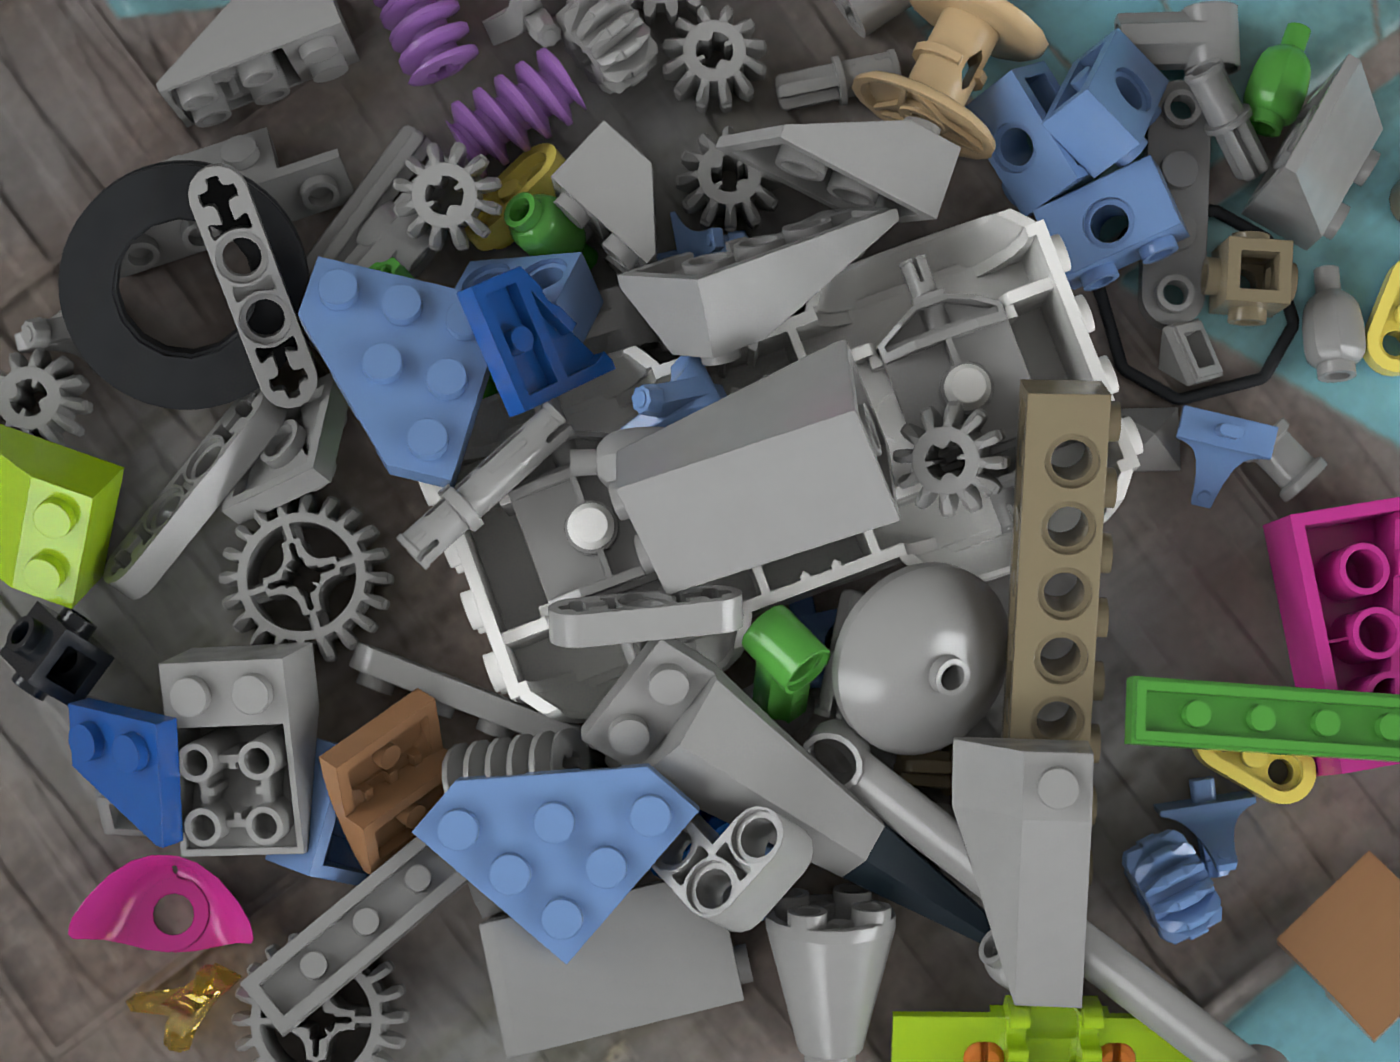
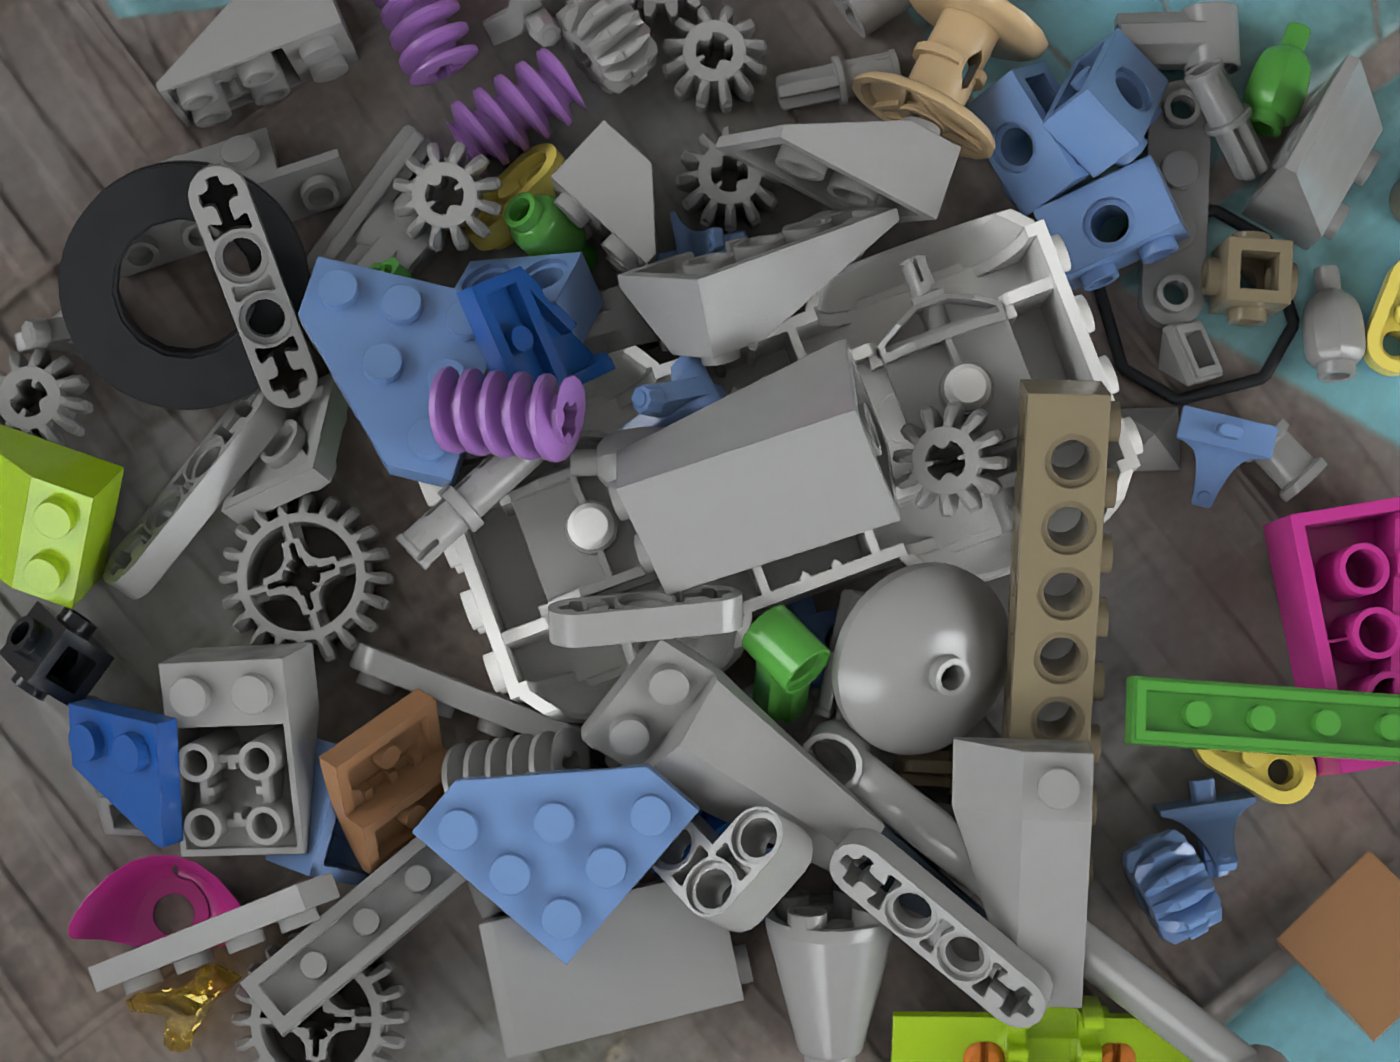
(236, 928): none -> light grey plate
(506, 414): none -> medium lavender piece
(933, 935): none -> light grey beam

